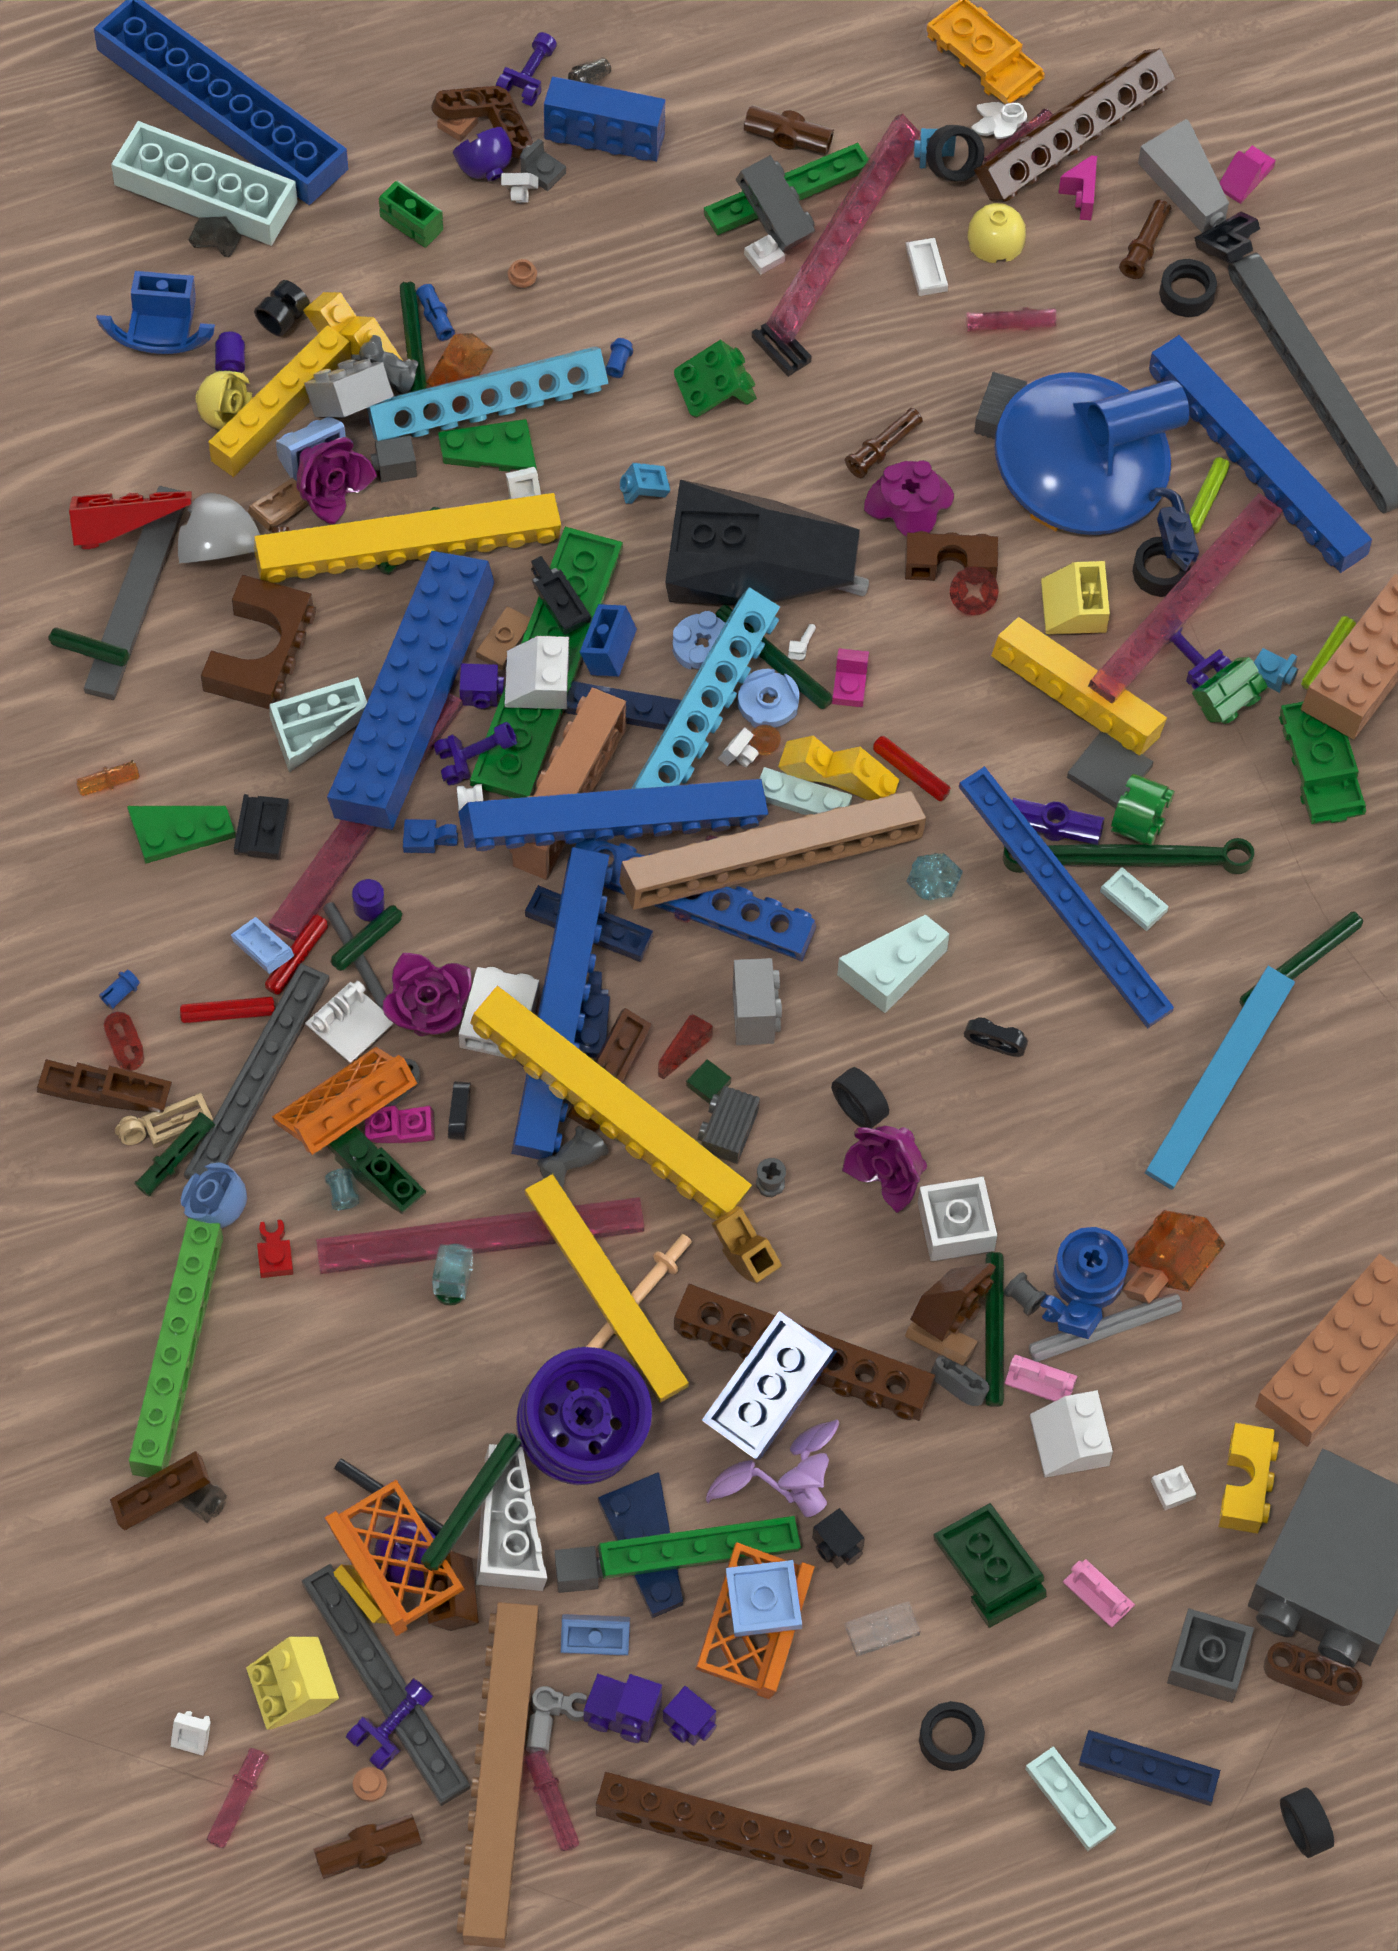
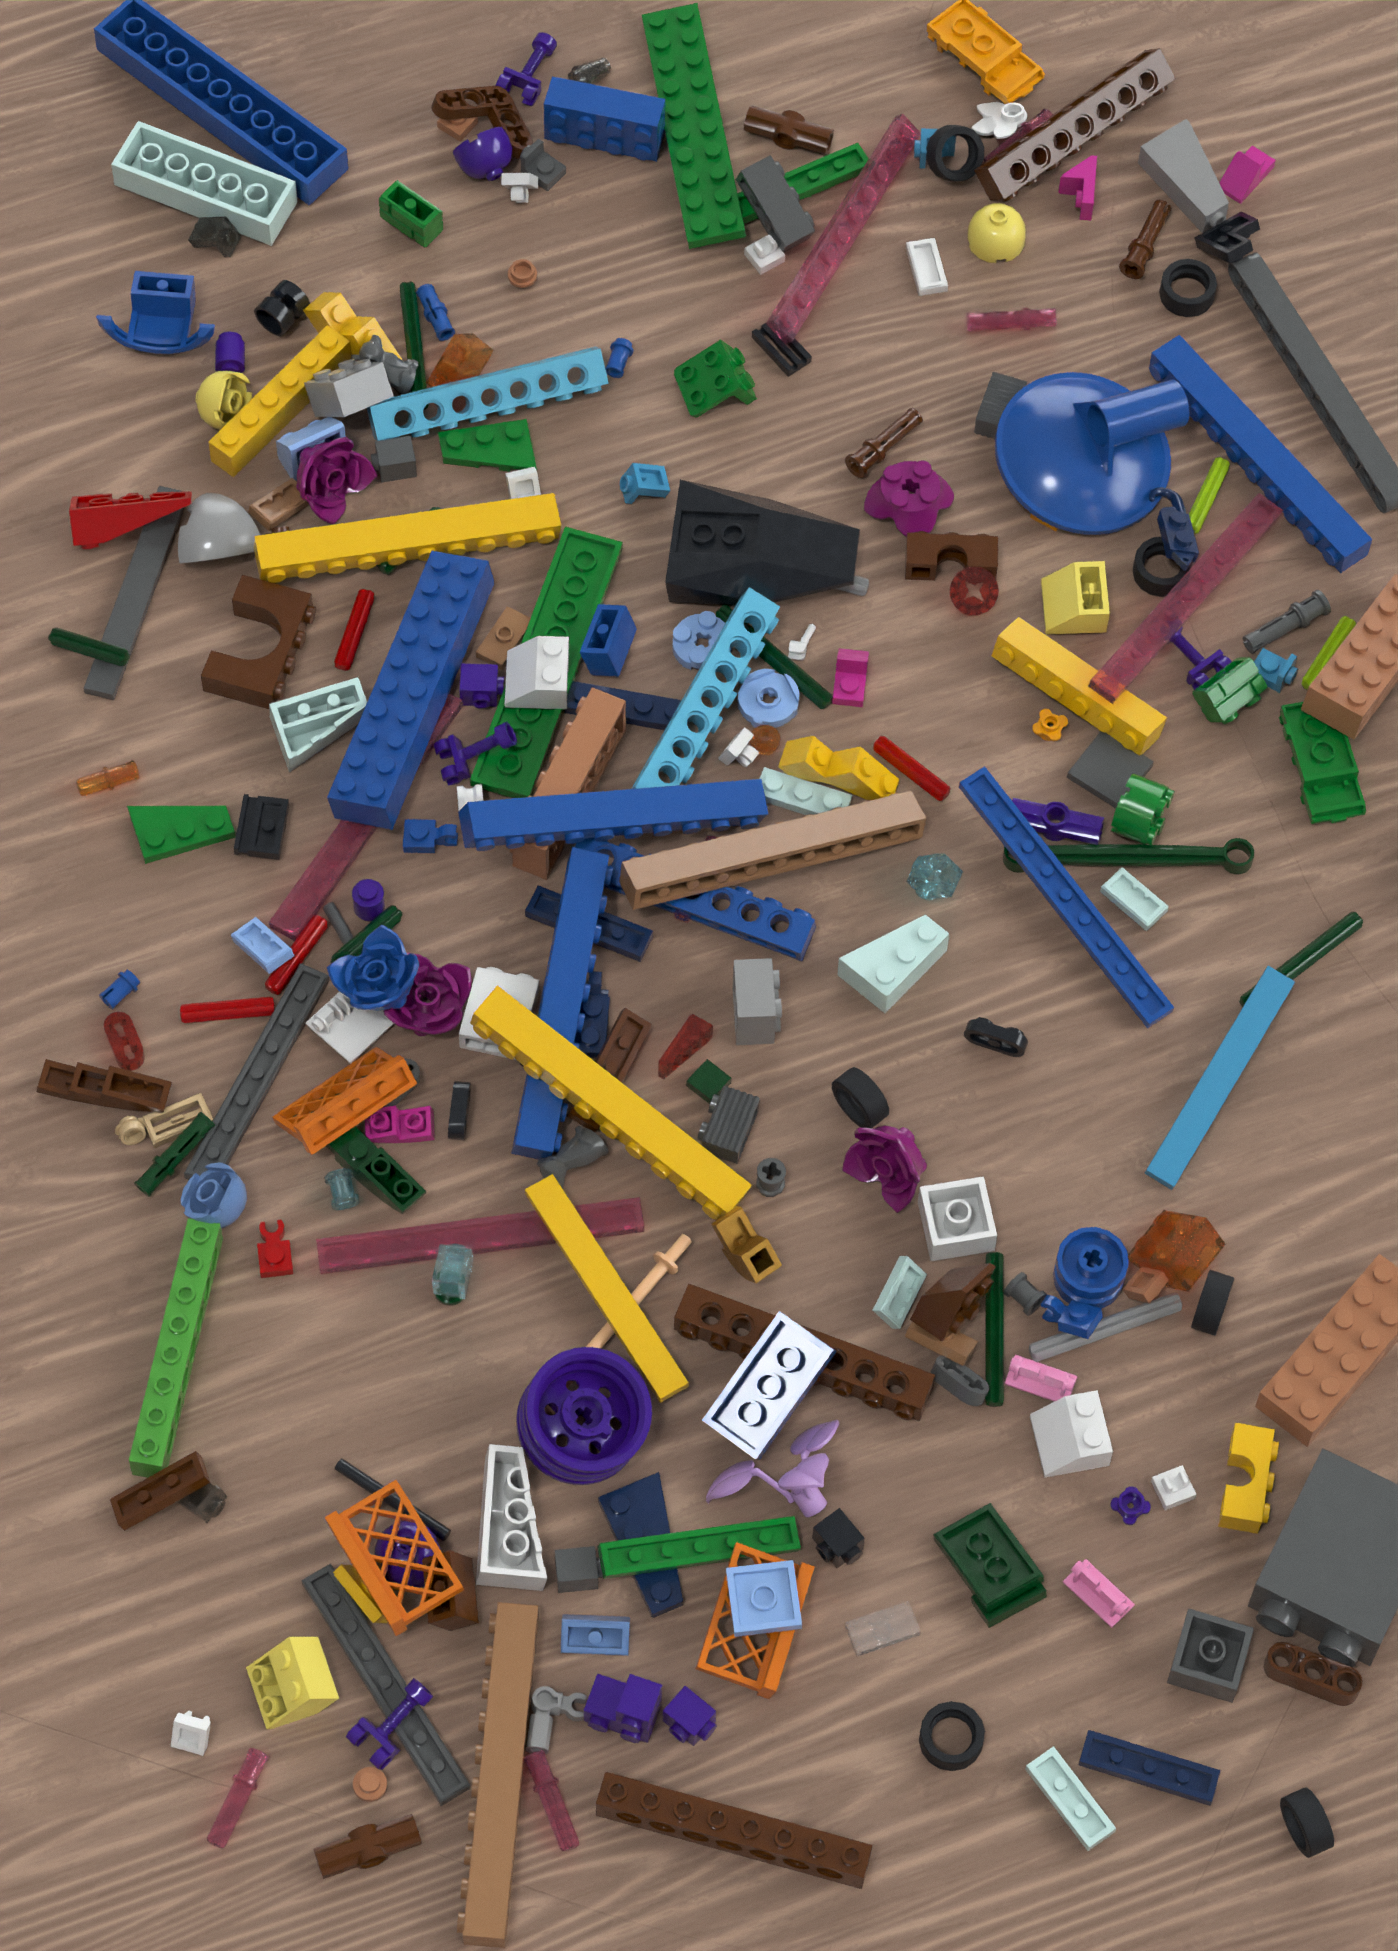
(354, 629): none -> red axle
(379, 975): none -> blue brick
(471, 1502): dark green axle -> none
(559, 597): black hinge -> none
(693, 126): none -> green plate
(899, 1292): none -> light aqua plate
(1046, 732): none -> light orange plate
(1133, 1496): none -> dark purple plate
(1212, 1302): none -> black tyre
(1298, 616): none -> dark grey pin

